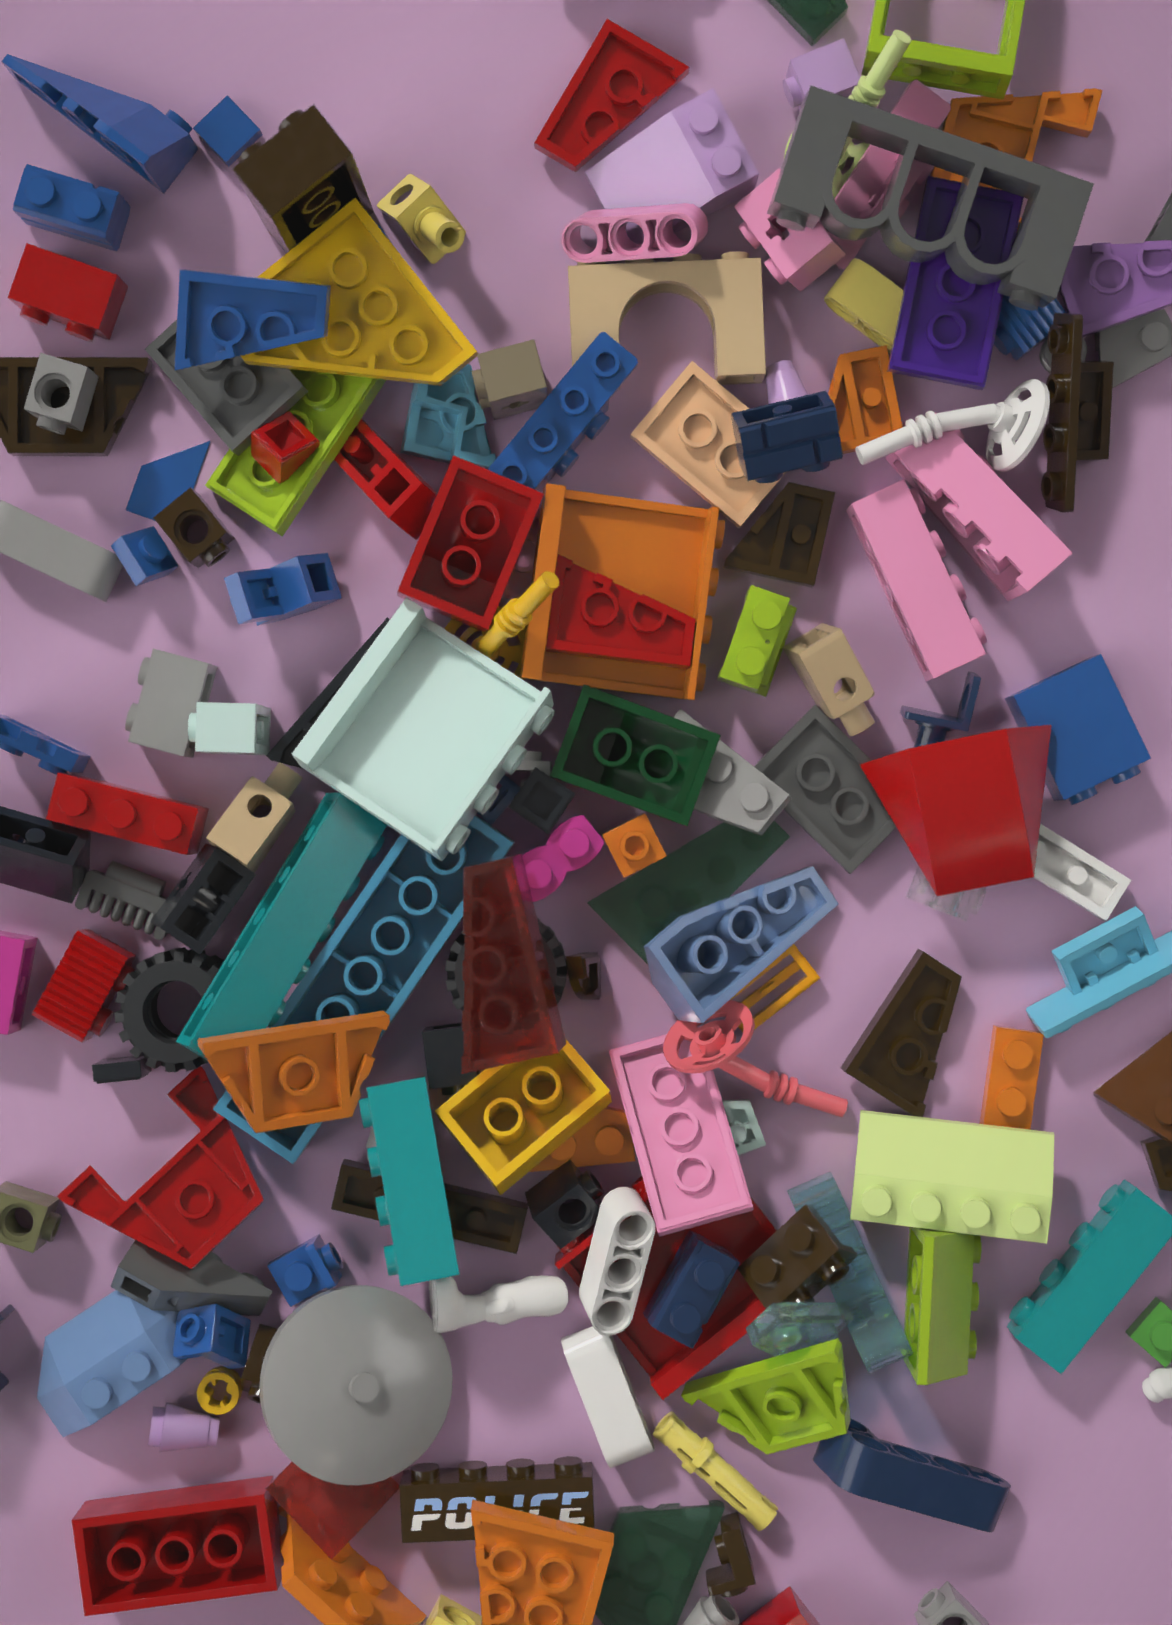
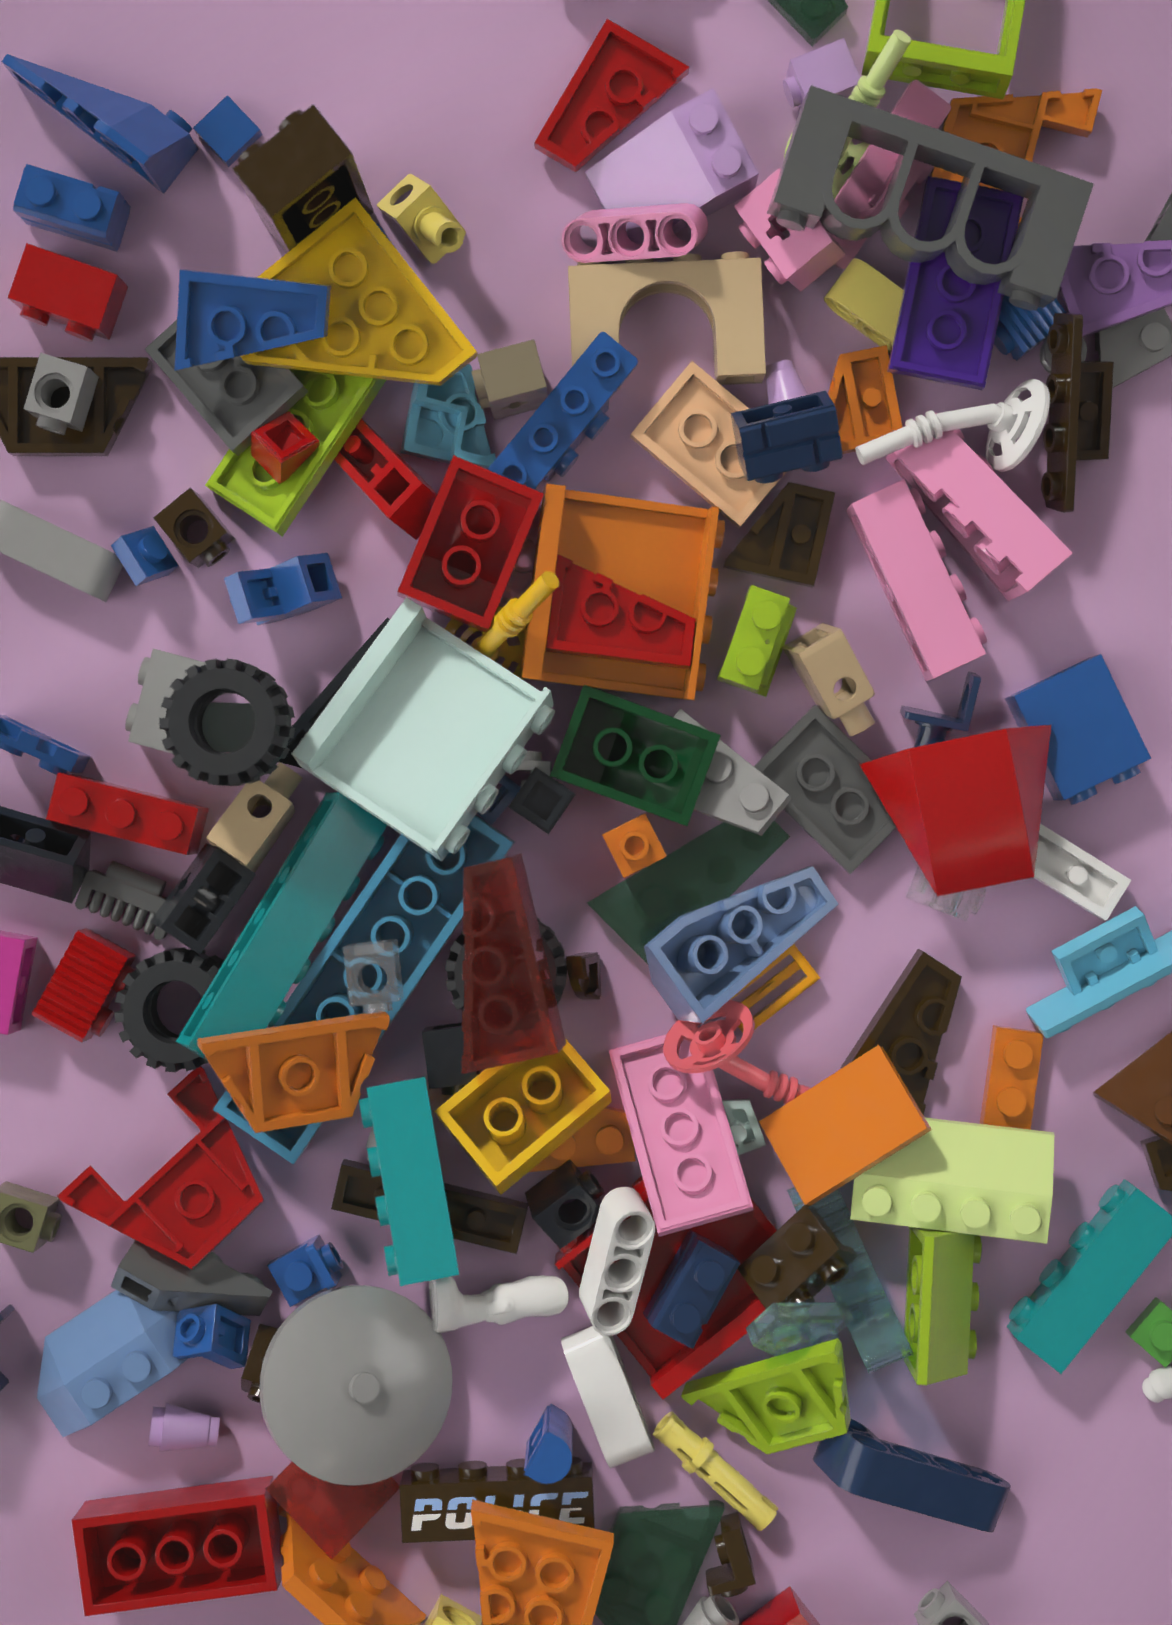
(120, 1069): black tile -> none
(165, 480): blue sticker -> none
(186, 712): none -> black tyre
(205, 1392): yellow bush -> none
(383, 953): none -> clear brick
(550, 1447): none -> blue brick
(566, 850): dark pink brick -> none
(844, 1125): none -> orange tile

